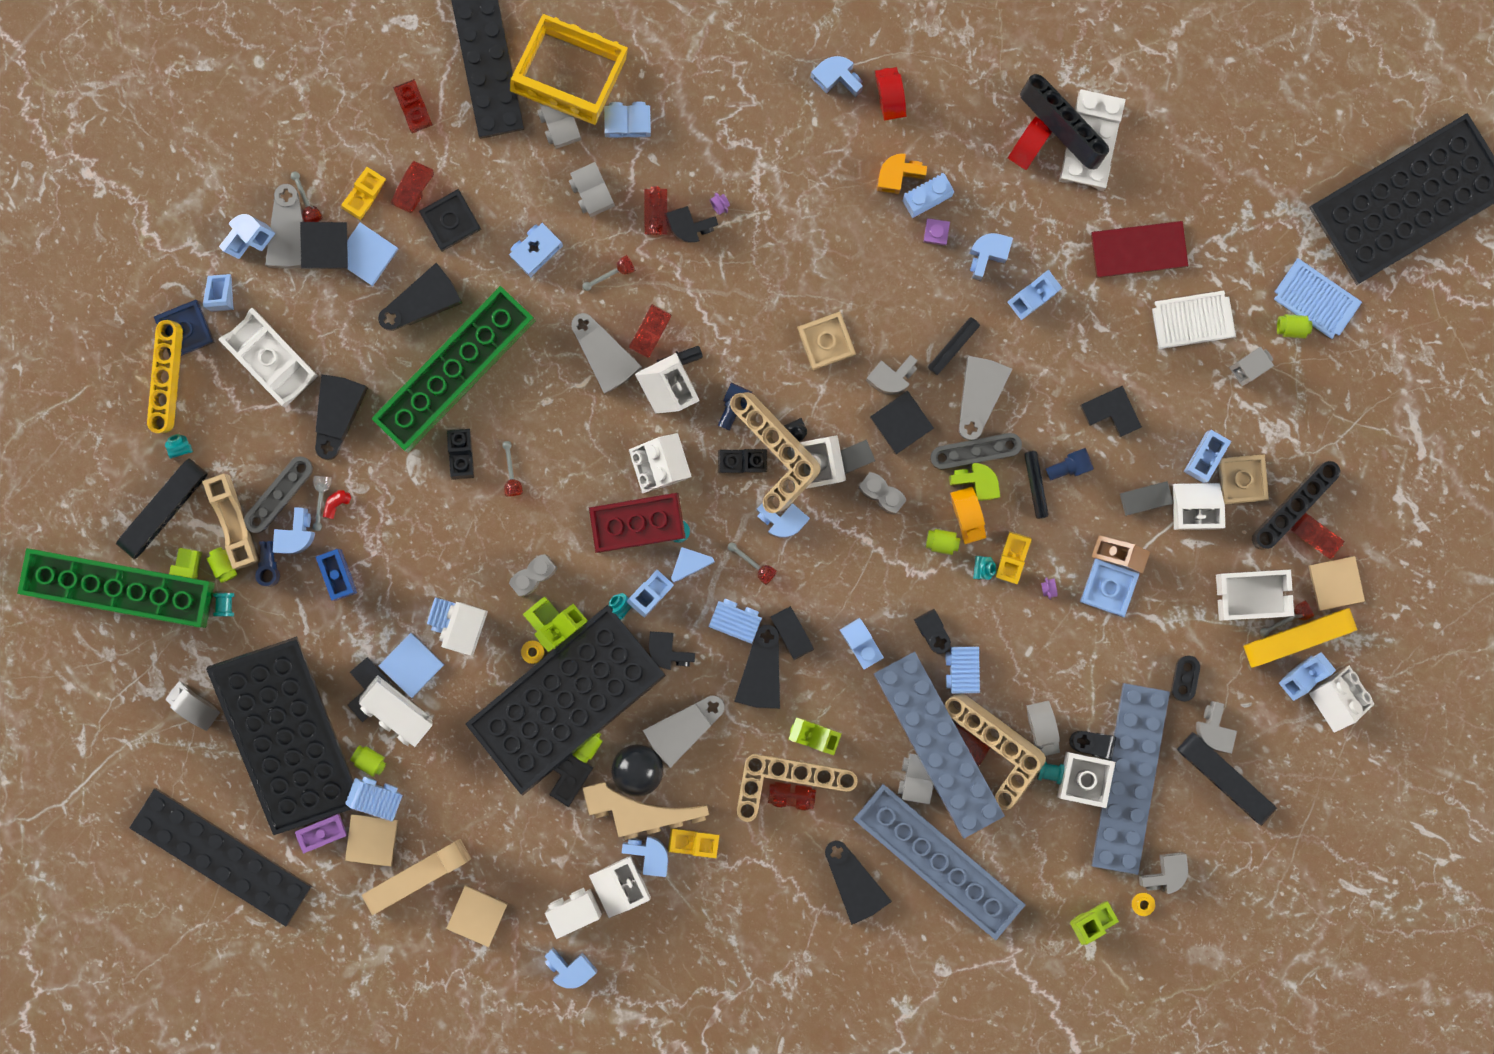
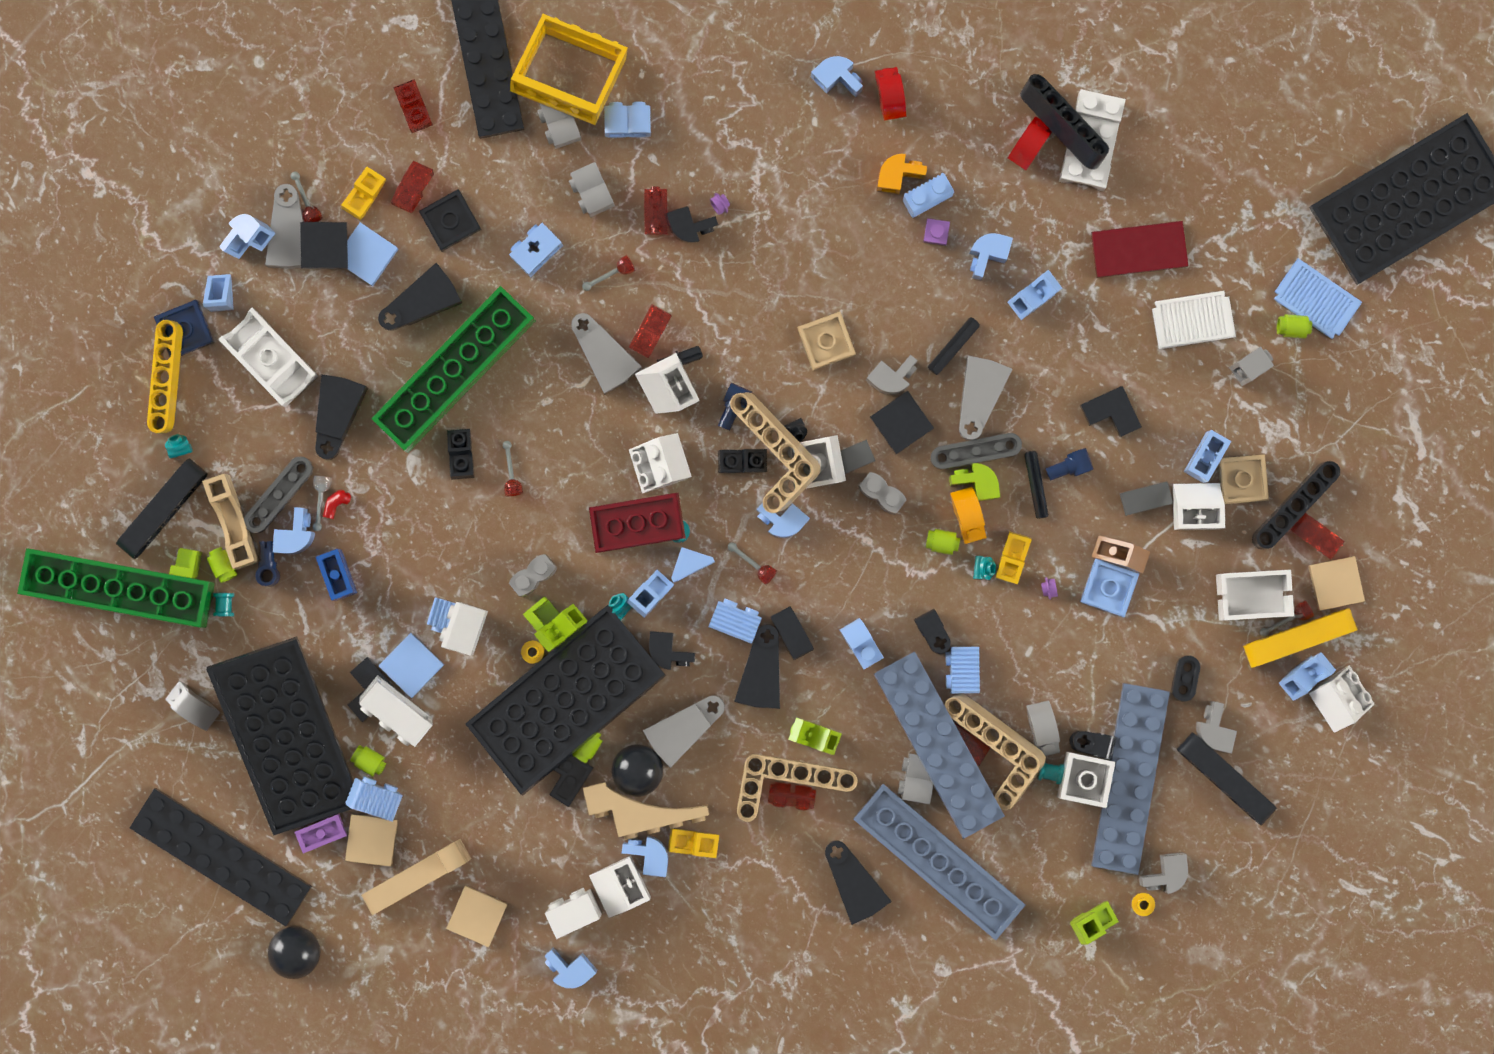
(294, 952): none -> black piece

